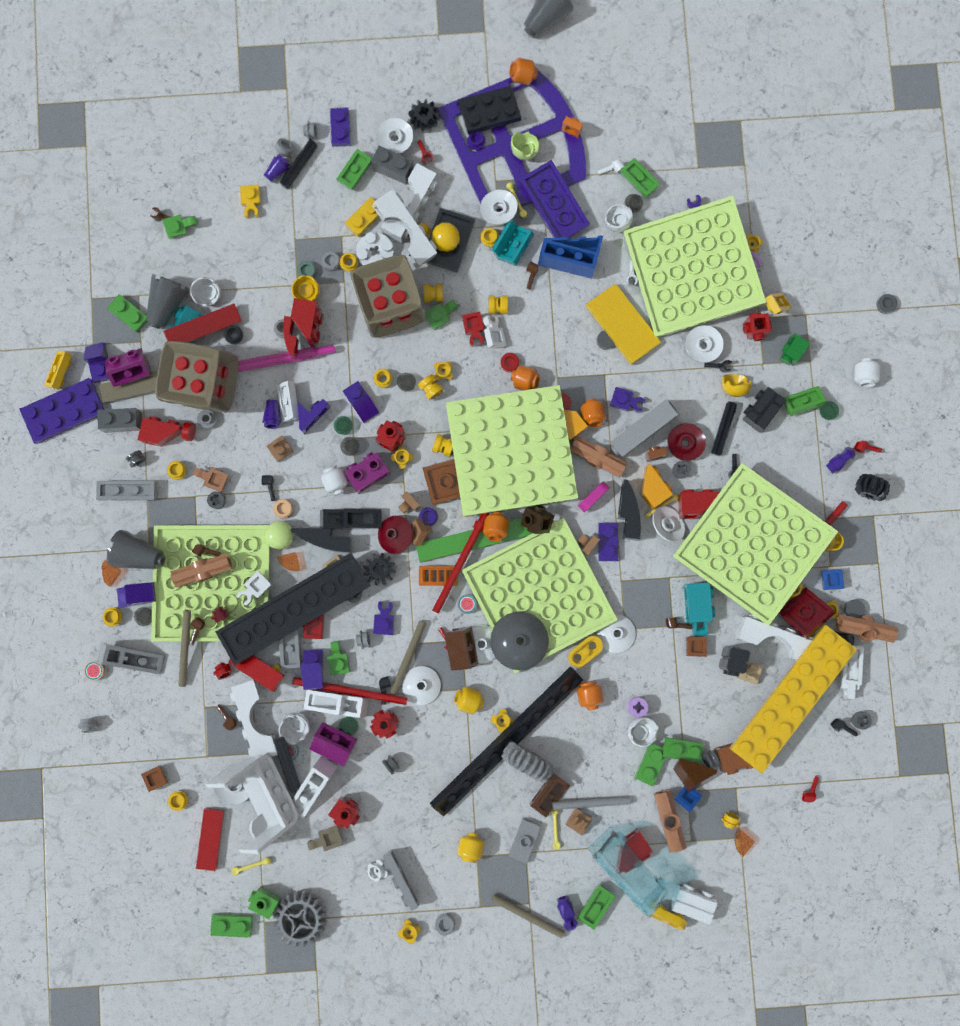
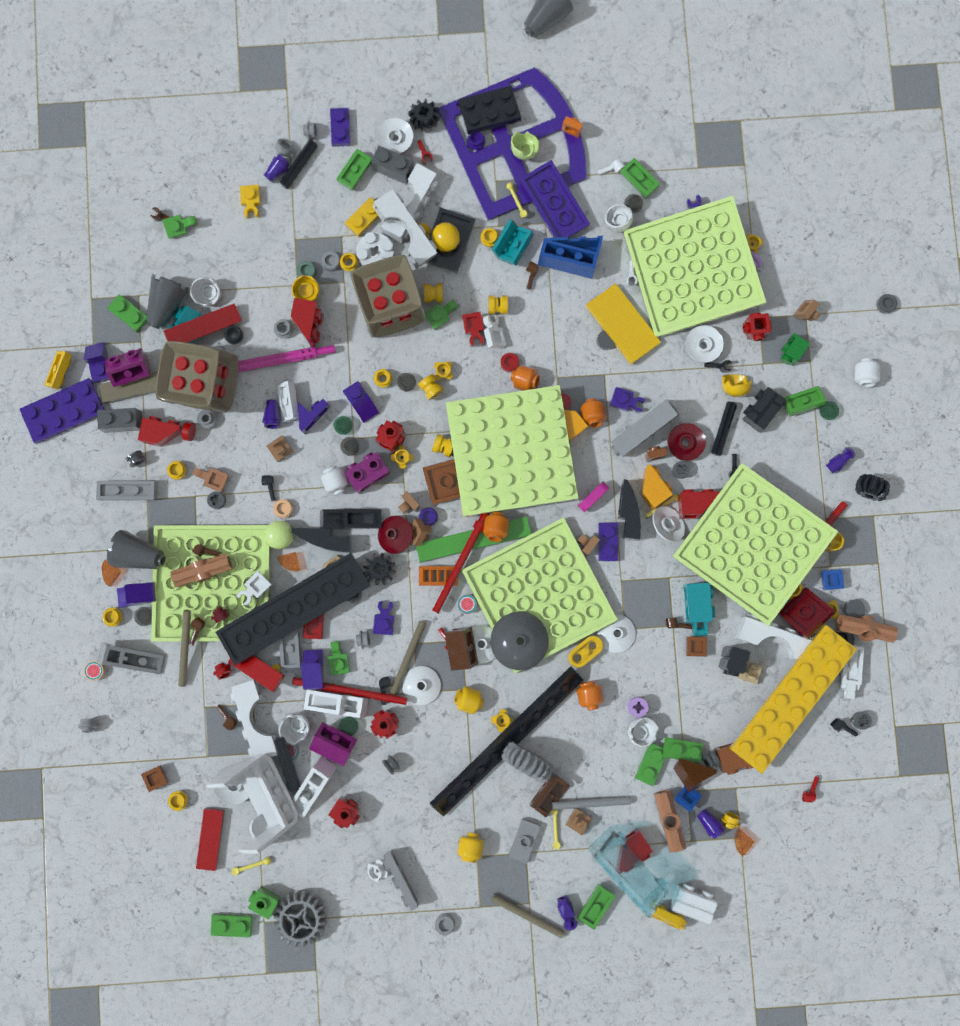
(291, 341): red slope -> none
(328, 838): dark tan plate -> none
(403, 933): yellow plate -> none
(498, 200): white dish -> none
(523, 71): orange head -> none
(537, 519): dark brown brick -> none
(598, 457): nougat piece -> none
(711, 824): none -> dark purple cone
(777, 303): yellow plate -> none
(808, 310): none -> medium nougat tile
(861, 446): red hand -> none

